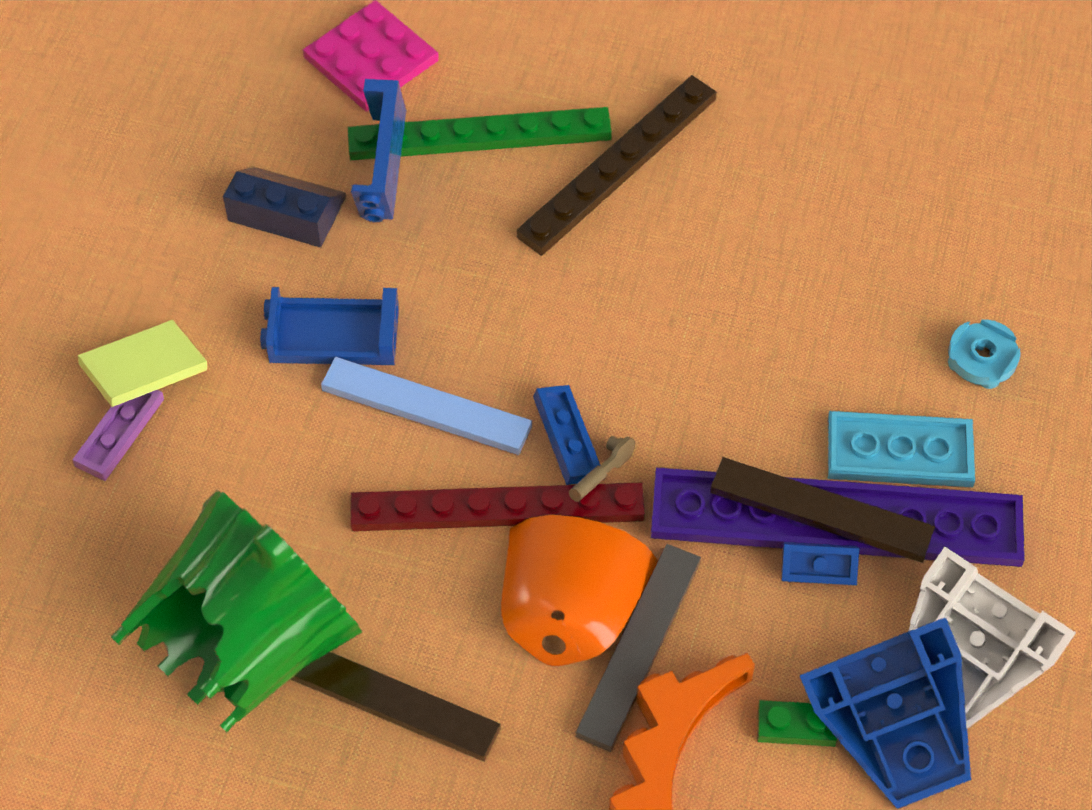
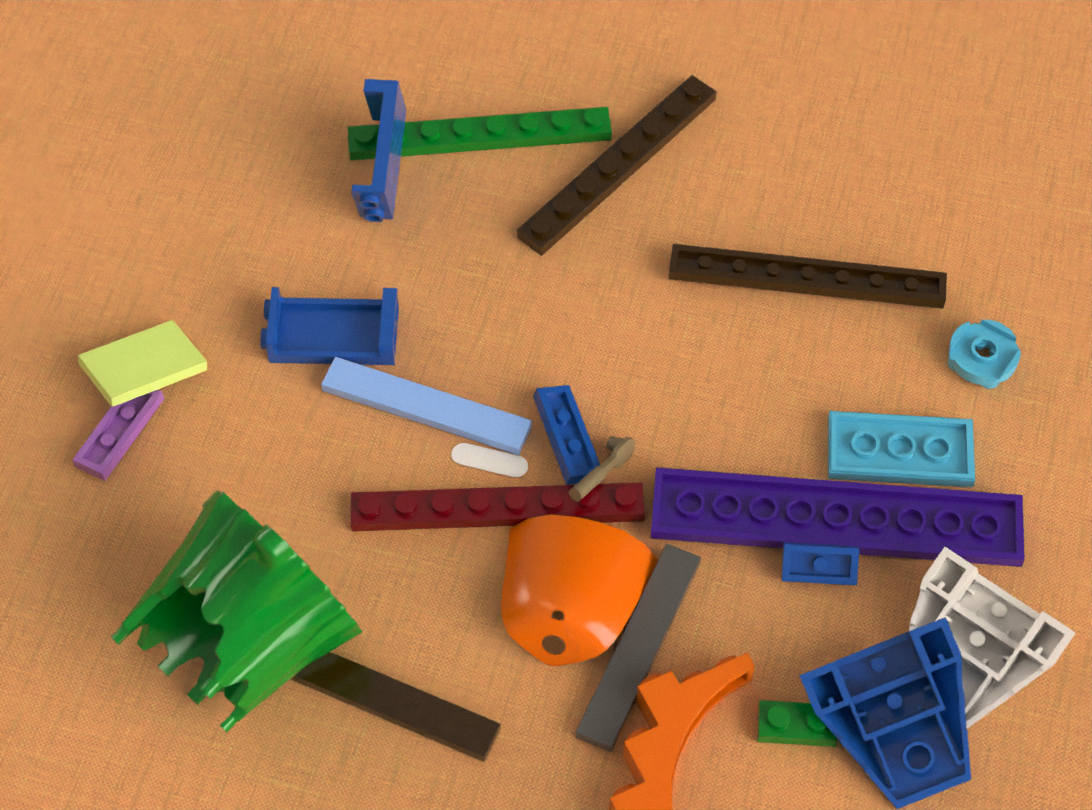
(282, 205): dark blue slope -> none
(370, 47): dark pink plate -> none
(489, 460): none -> white sticker
(808, 276): none -> dark brown plate
(822, 509): dark brown tile -> none

